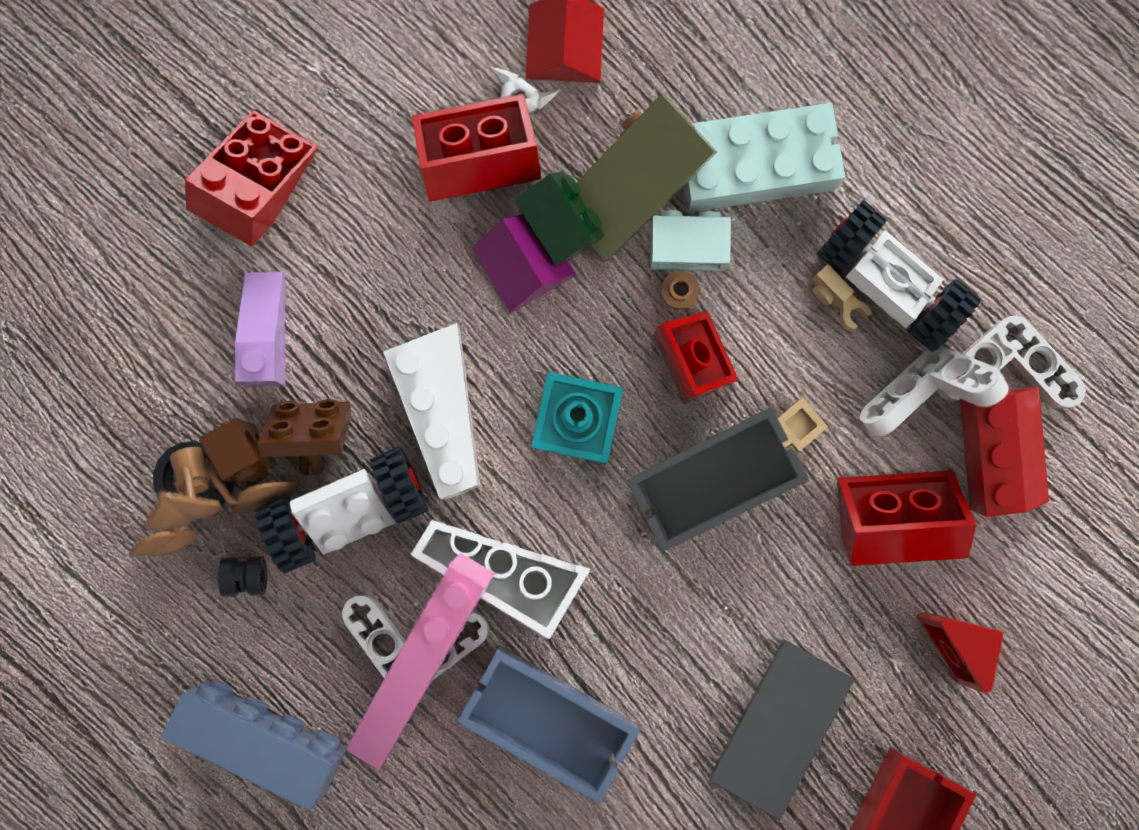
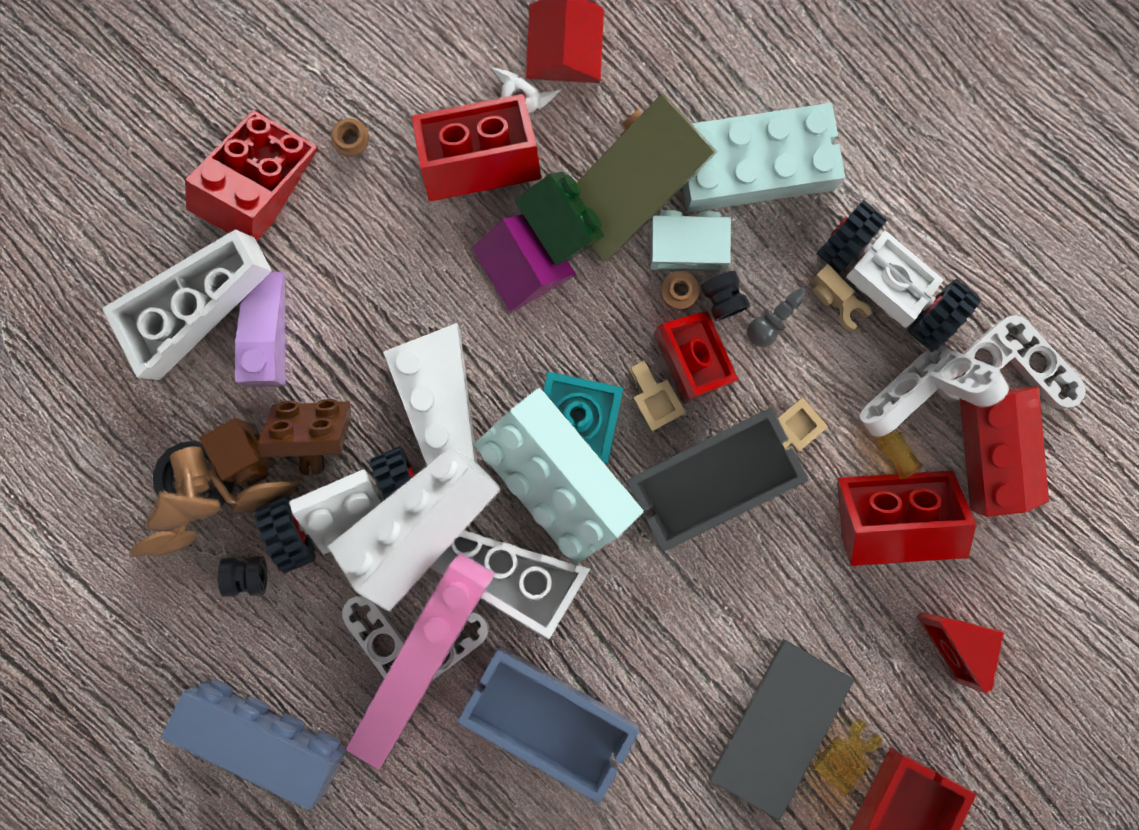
(184, 303): none -> white wedge
(347, 127): none -> medium nougat plate
(413, 527): none -> white wedge
(558, 477): none -> light aqua piece
(657, 401): none -> tan plate
(725, 295): none -> black wheel
(764, 329): none -> dark grey bar
(843, 762): none -> clear yellow plate
(899, 453): none -> clear yellow pin

